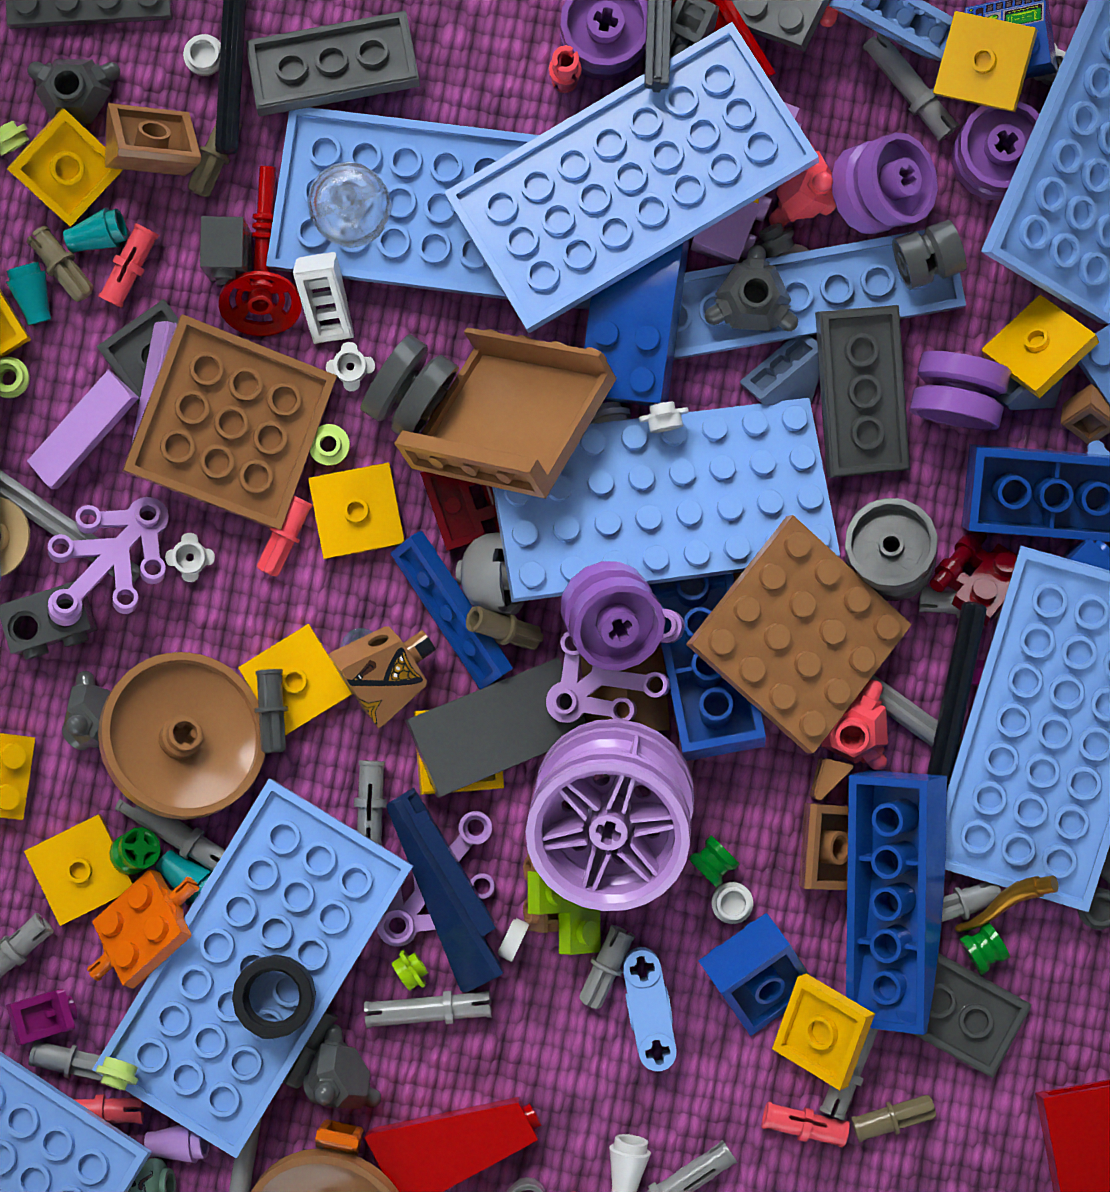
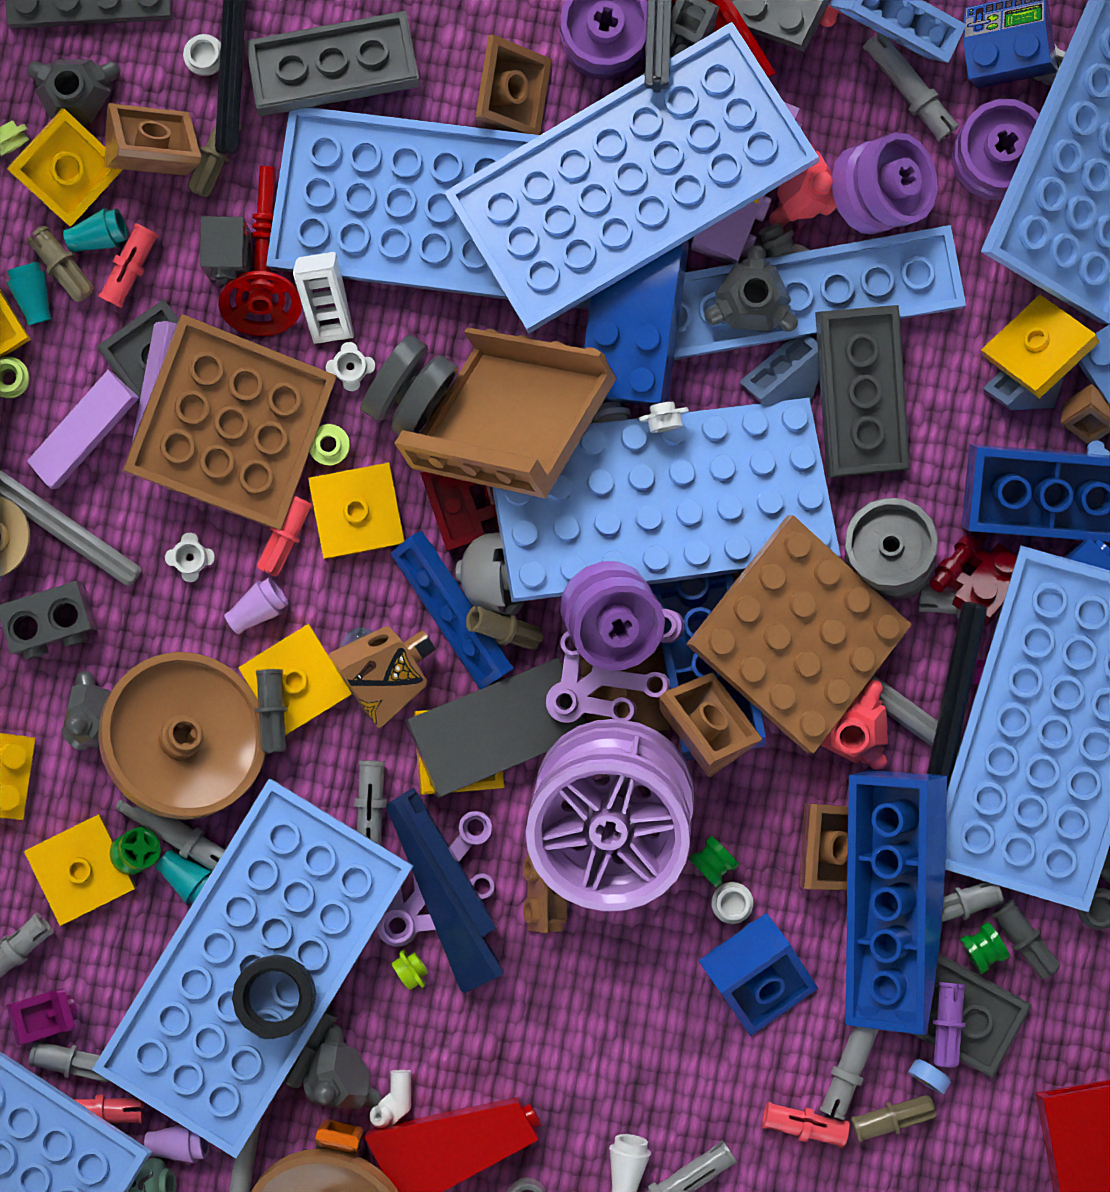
(110, 554): lavender plant -> none
(117, 1073): yellowish green plate -> none
(142, 928): orange plate -> none
(258, 605): none -> lavender cone
(349, 204): clear cylinder -> none
(396, 1103): none -> white arm
(428, 1009): light grey pin -> none
(512, 88): none -> medium nougat slope
(513, 939): white tile -> none
(565, 69): coral pin -> none
(577, 925): lime plate -> none
(606, 967): light grey axle -> none
(649, 1009): light blue piece -> none
(708, 722): none -> medium nougat slope
(823, 1031): yellow plate -> none
(827, 776): medium nougat slope -> none
(929, 1076): none -> light blue tile
(931, 254): dark grey wheel -> none
(949, 1024): none -> medium lavender axle
(960, 390): medium lavender wheel -> none
(985, 61): yellow plate -> none
(1015, 893): pearl gold animal -> none
(1026, 939): none -> dark grey axle

